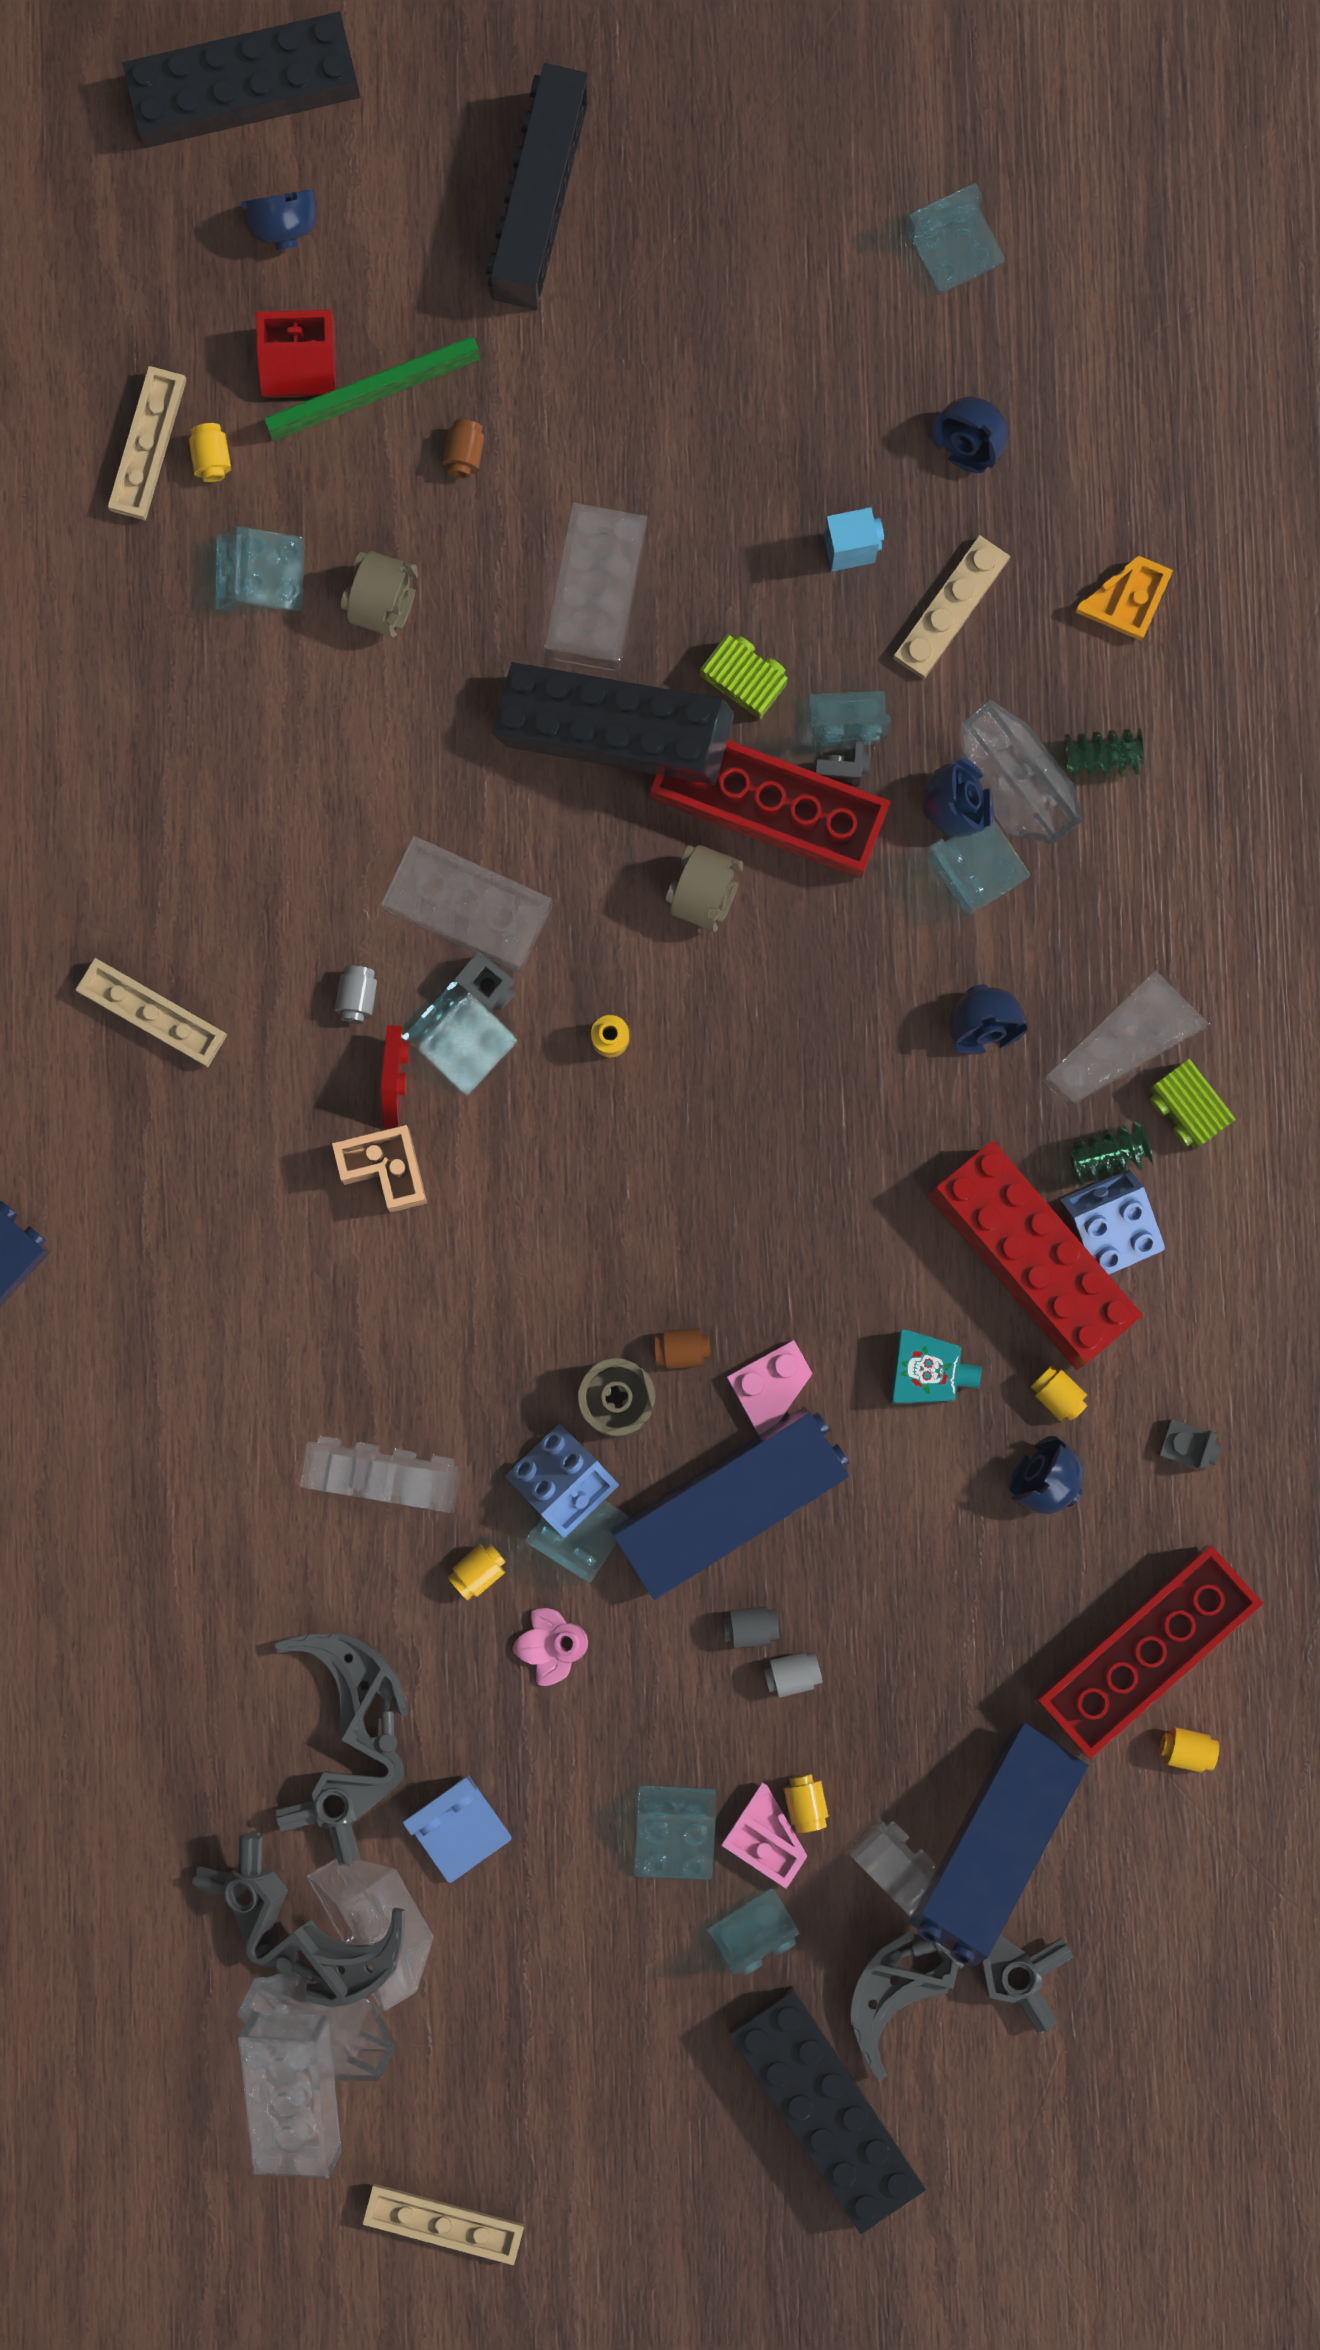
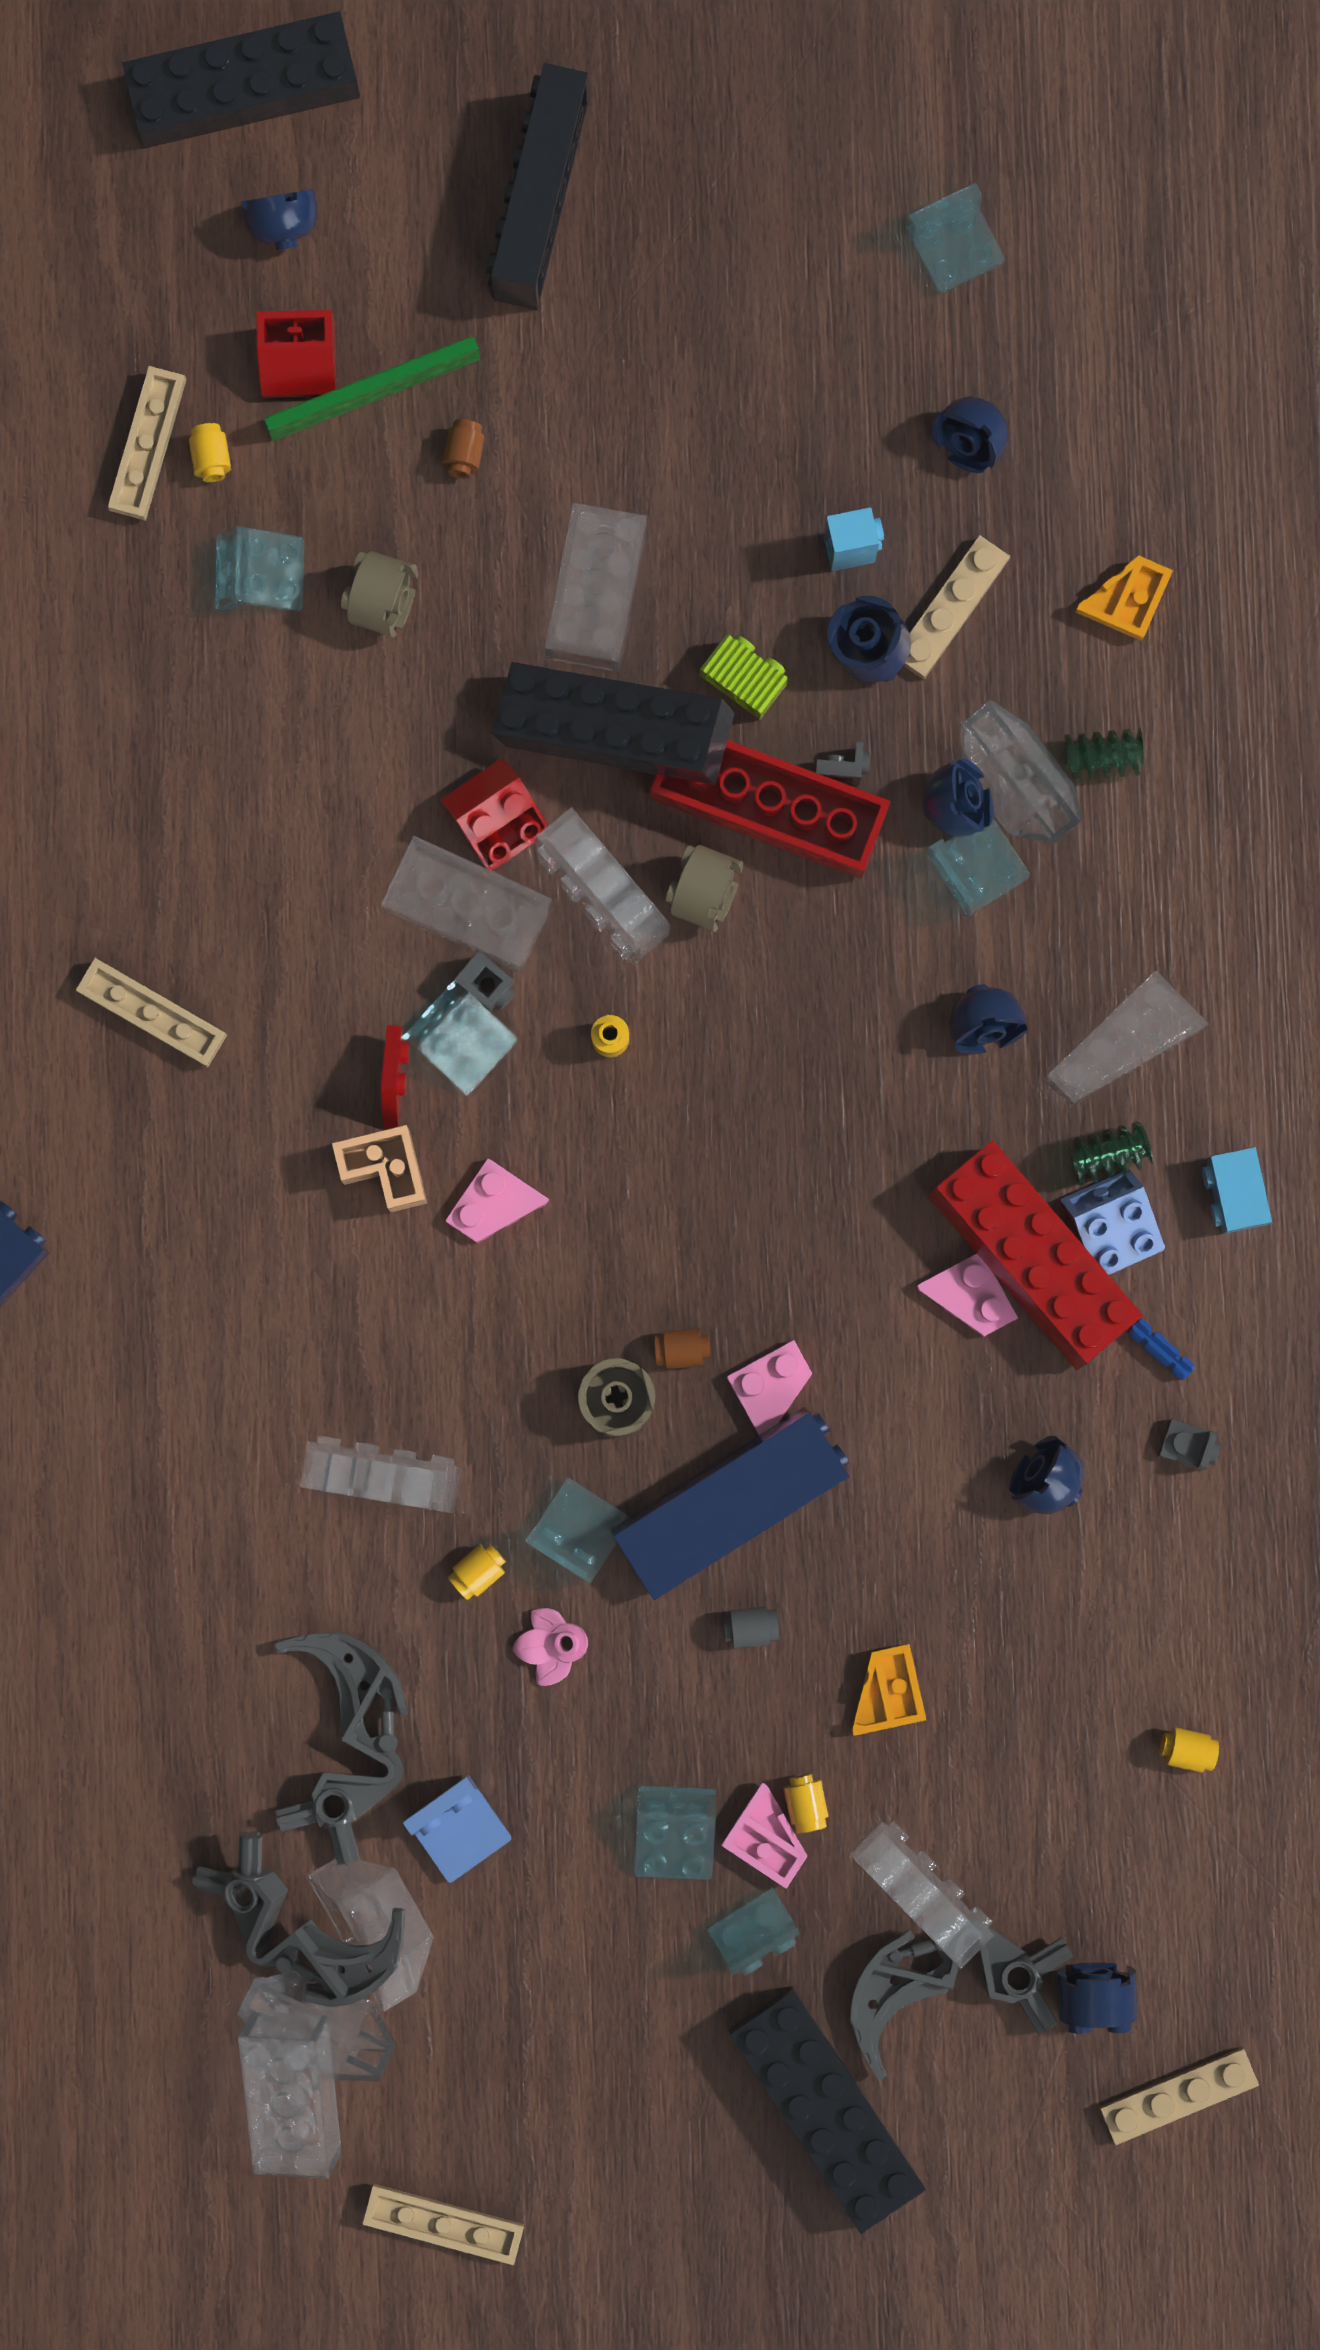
(356, 994): light grey brick -> none
(493, 1202): none -> bright pink wing
(495, 814): none -> red slope
(562, 1480): medium blue bracket -> none
(603, 886): none -> clear brick
(793, 1674): light grey brick -> none
(848, 717): clear light blue bracket -> none
(886, 637): none -> dark blue brick
(889, 1692): none -> light orange wing
(930, 1370): teal torso -> none
(972, 1295): none -> bright pink wing
(998, 1845): dark blue brick -> none
(1059, 1394): yellow brick -> none
(1097, 1997): none -> dark blue brick
(1148, 1651): red brick -> none
(1161, 1349): none -> blue axle
(1178, 2096): none -> tan plate
(1190, 1105): lime brick -> none
(1237, 1191): none -> medium azure brick

